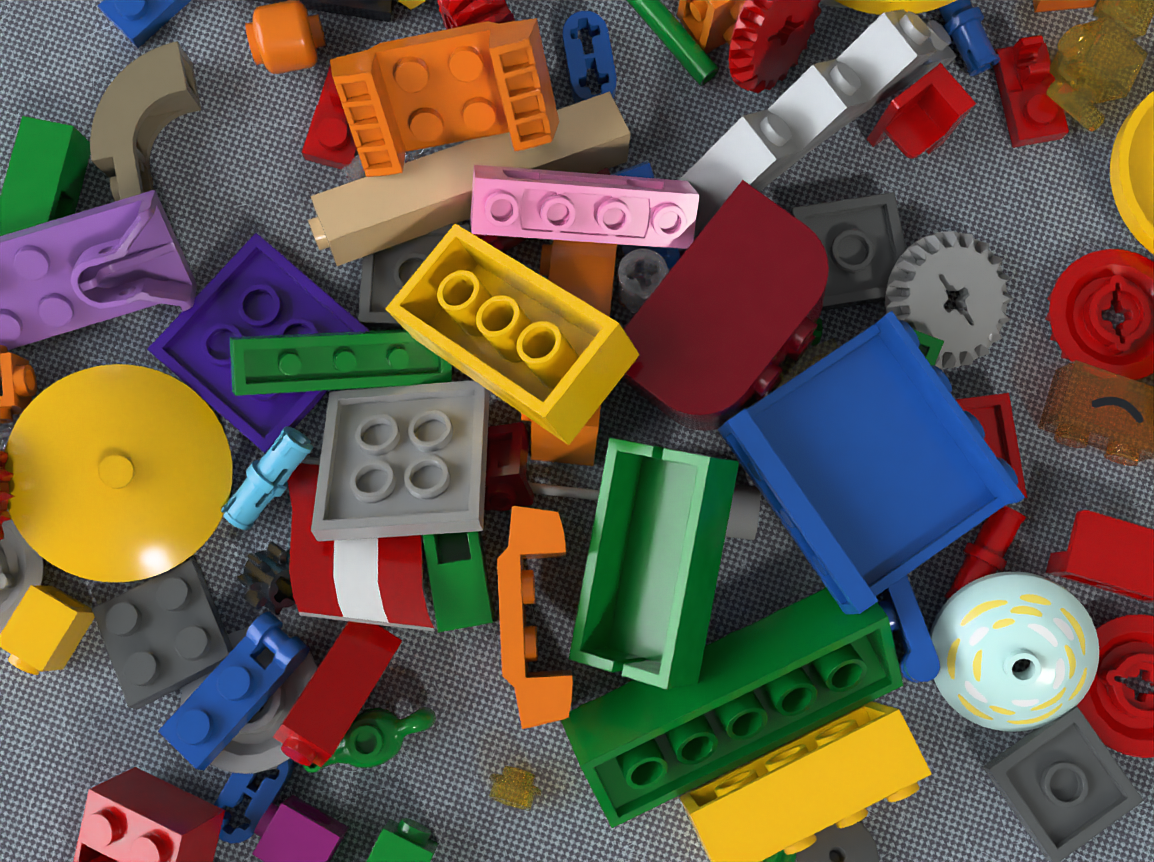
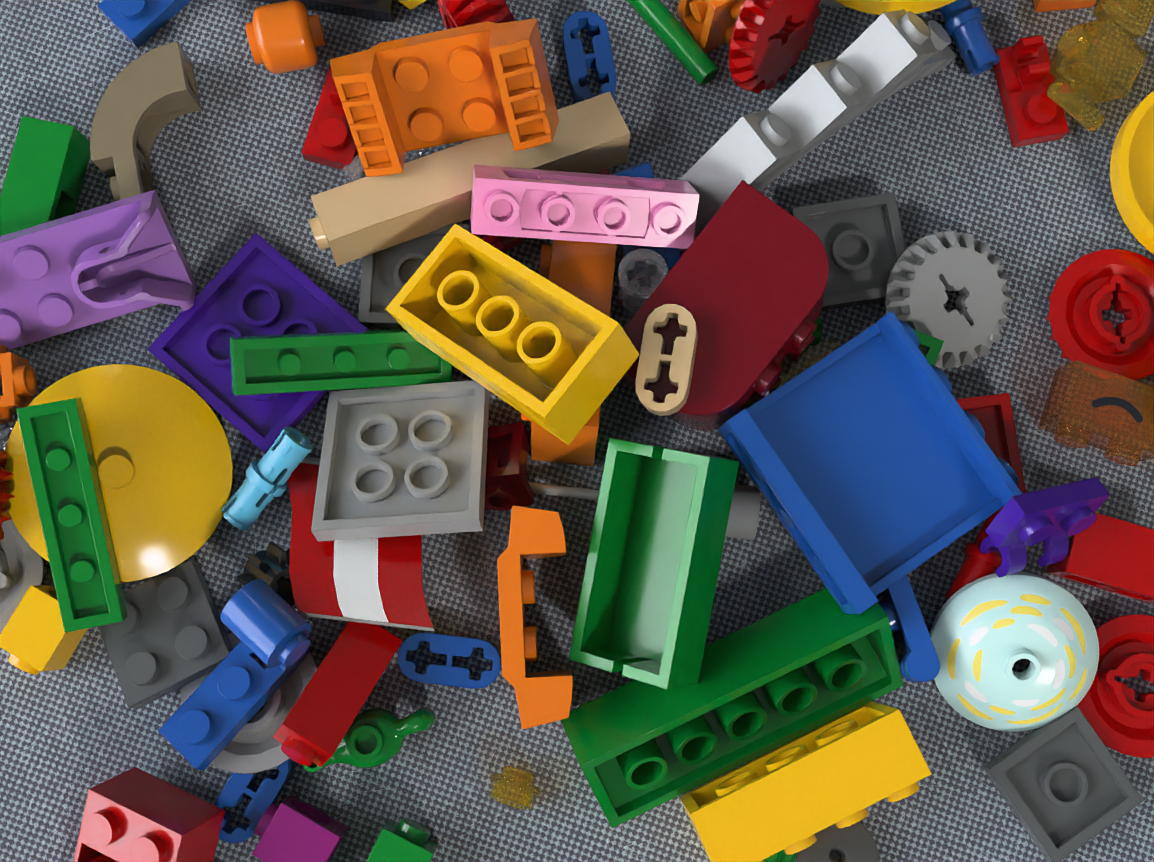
(72, 514): none -> green plate
(267, 624): none -> blue brick
(448, 673): none -> blue beam
(458, 580): green brick -> none
(653, 357): none -> tan beam
(924, 114): red panel -> none
(1045, 517): none -> dark purple plate

